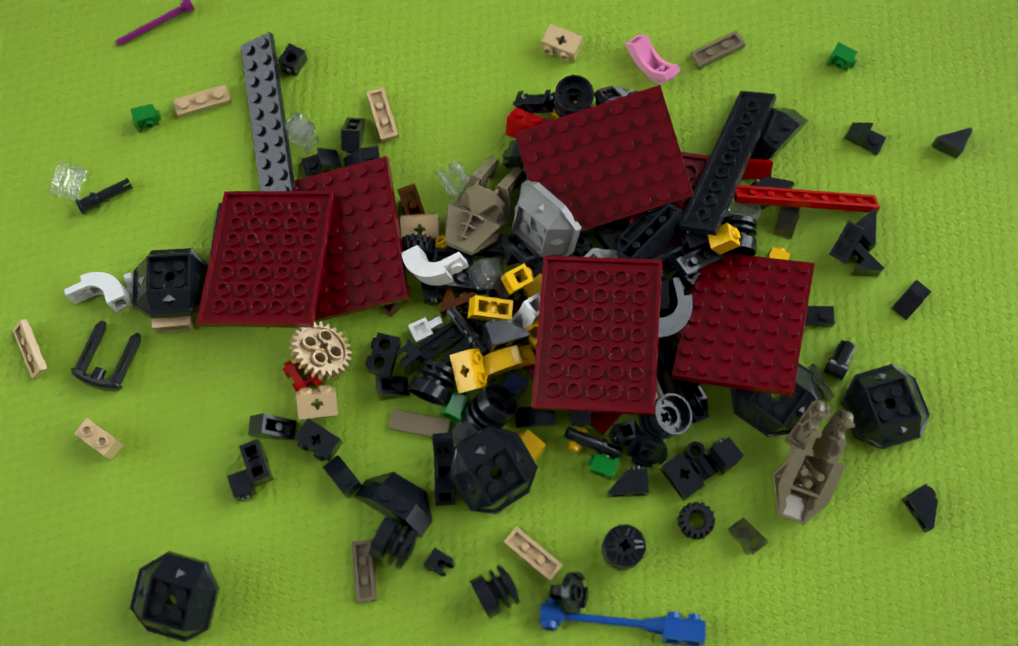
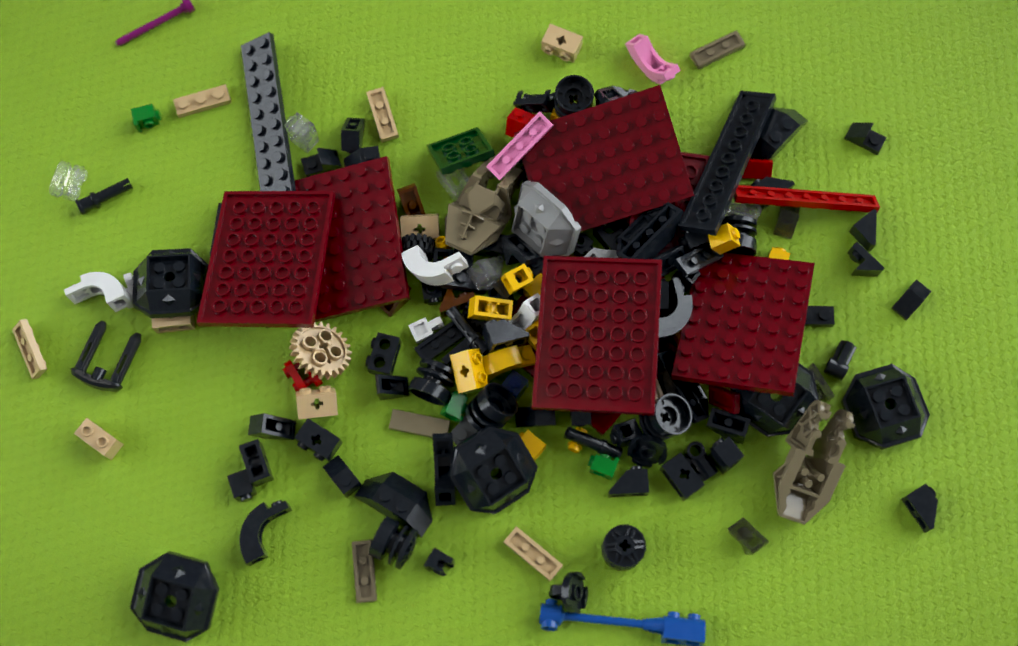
(253, 527): none -> black arch
(292, 53): black brick -> none
(412, 360): black hinge -> none
(460, 151): none -> dark green plate
(495, 591): black wheel -> none
(520, 145): none -> bright pink plate
(687, 529): black tyre -> none
(724, 399): none -> dark red tile
(728, 425): none -> black slope
(843, 57): green brick -> none
(847, 242): black hinge -> none
(952, 143): black slope -> none

